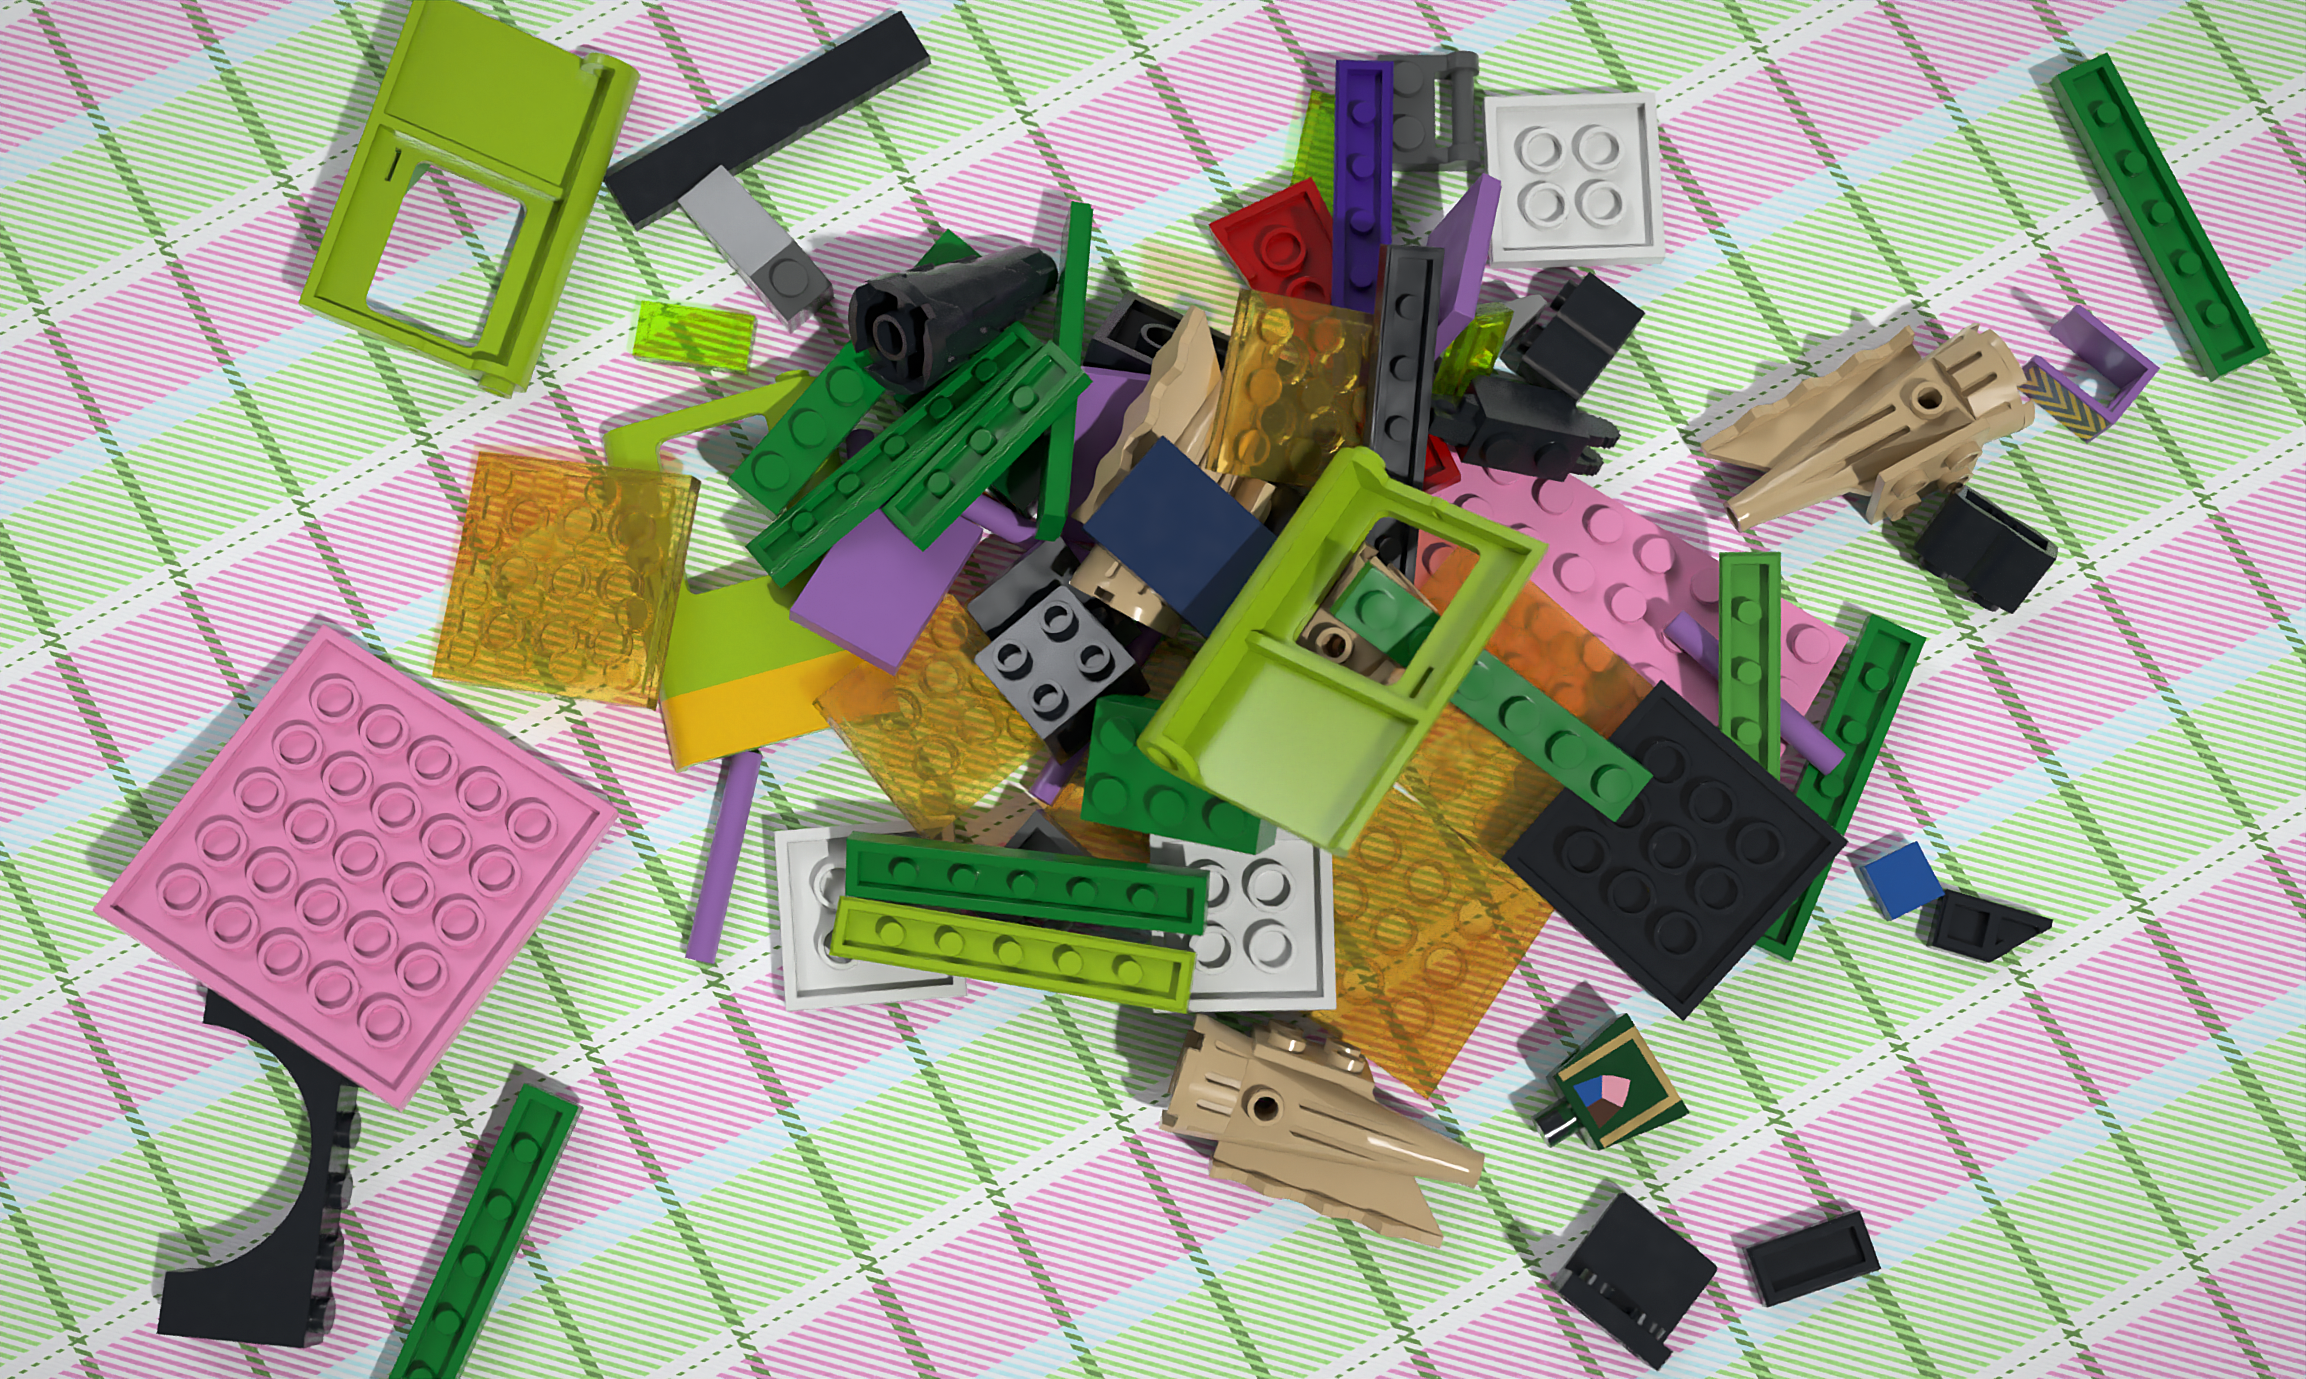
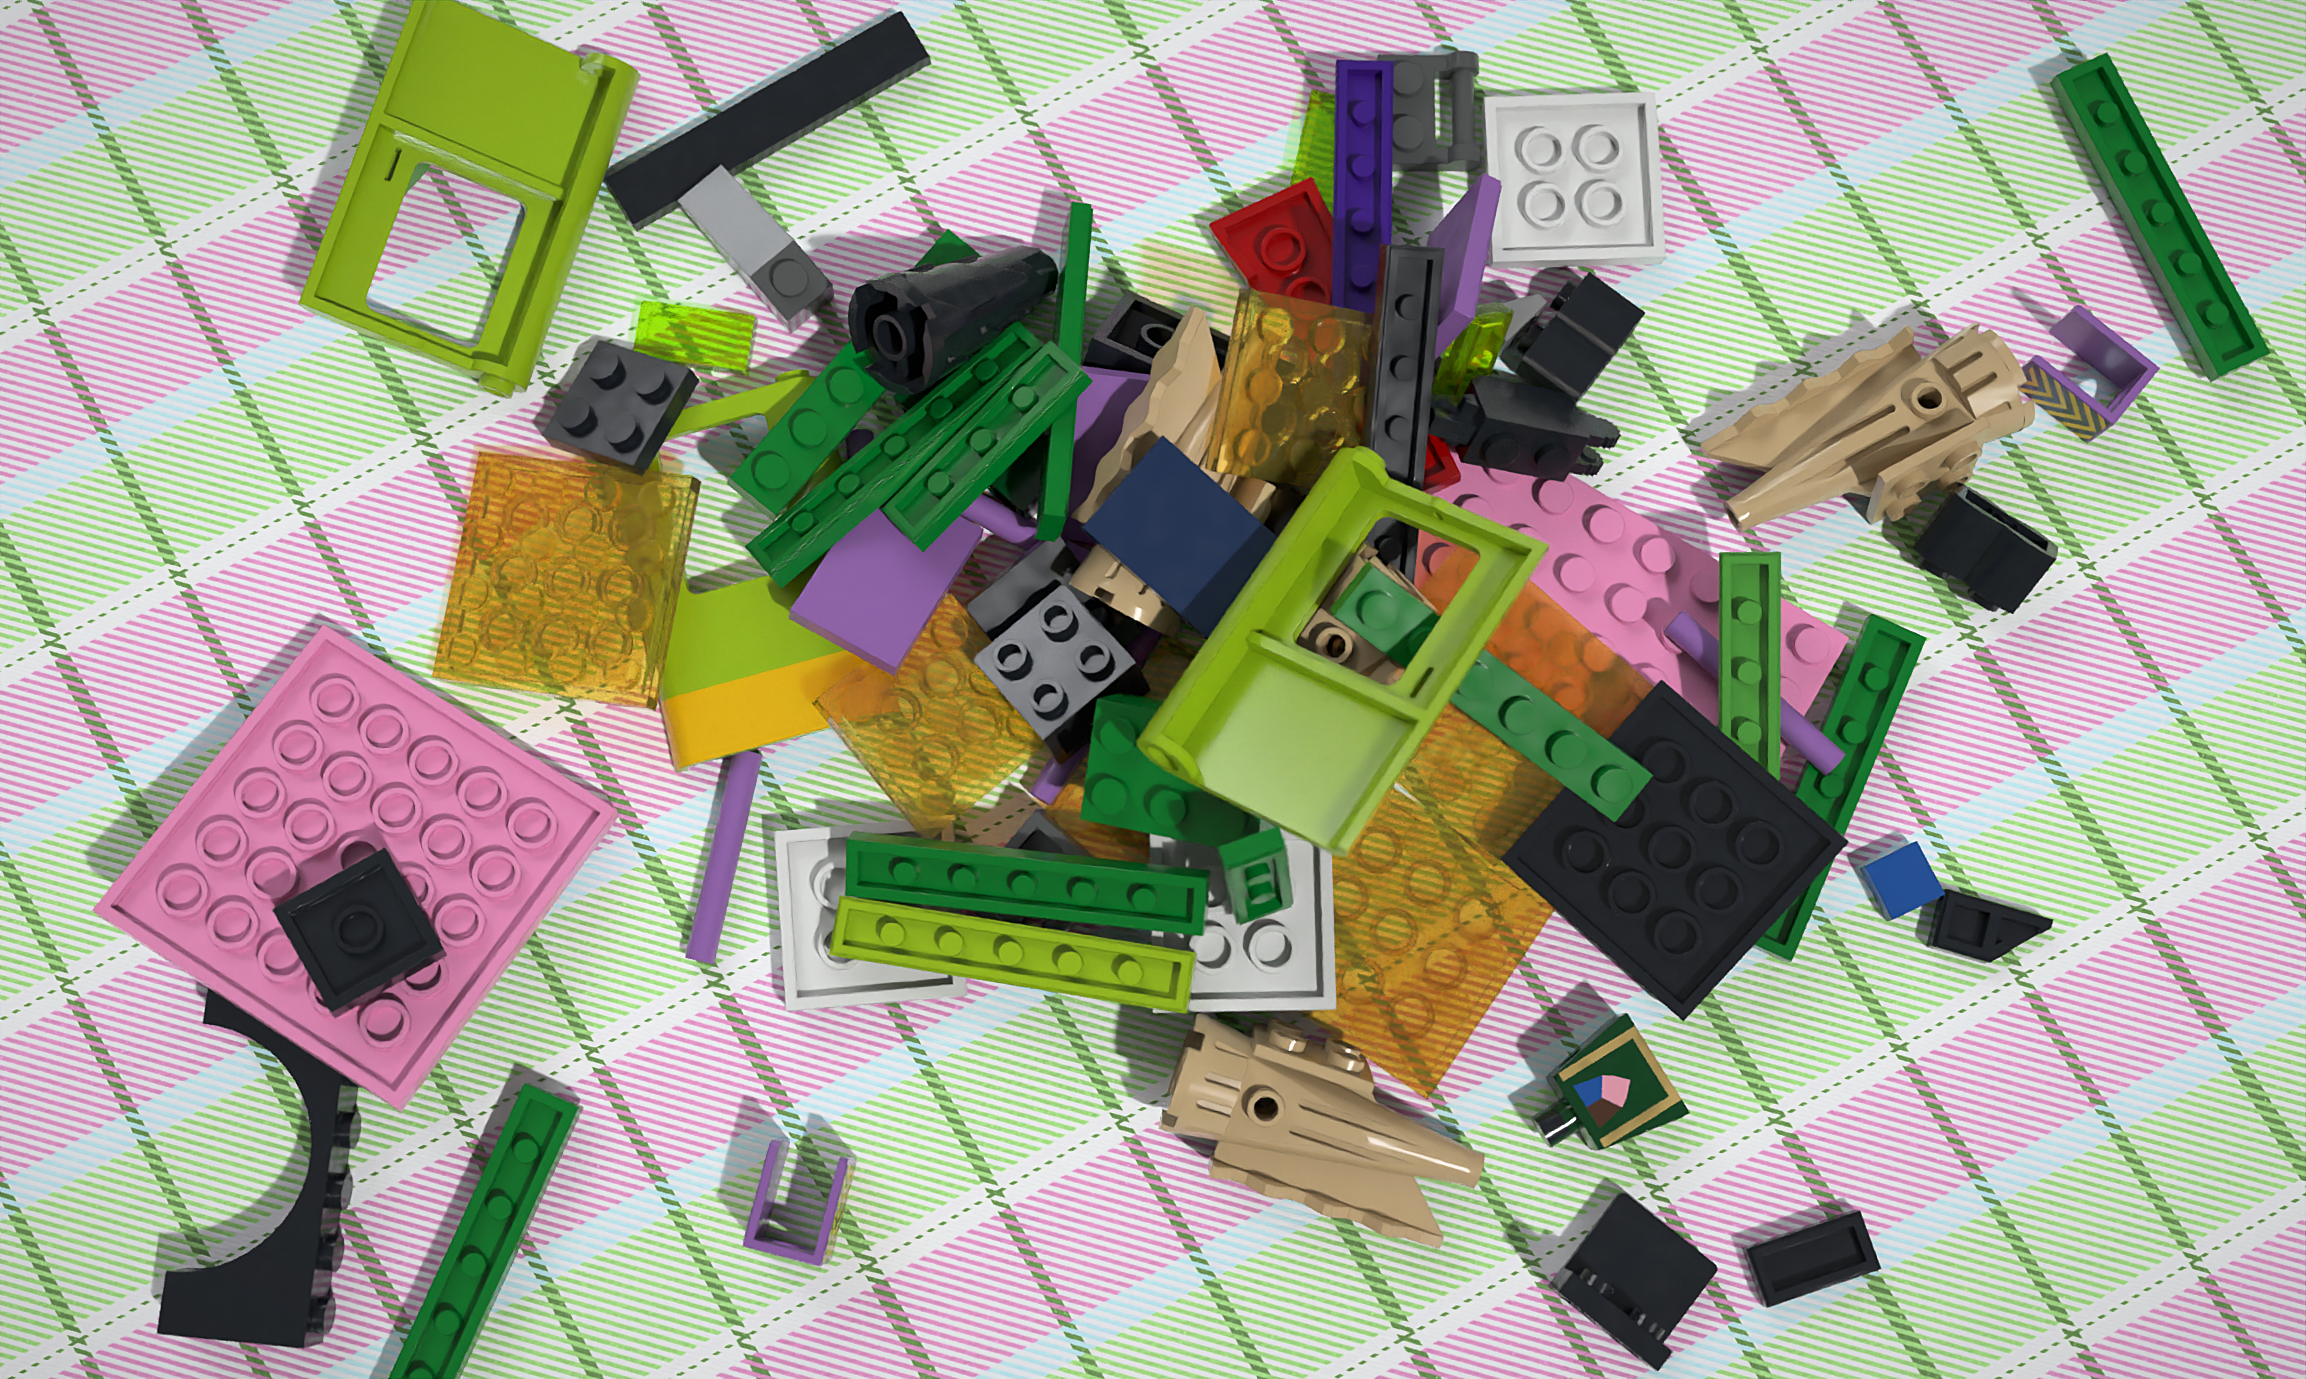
(359, 932): none -> black plate
(620, 407): none -> black plate
(764, 1200): none -> medium lavender piece
(1257, 875): none -> green tile

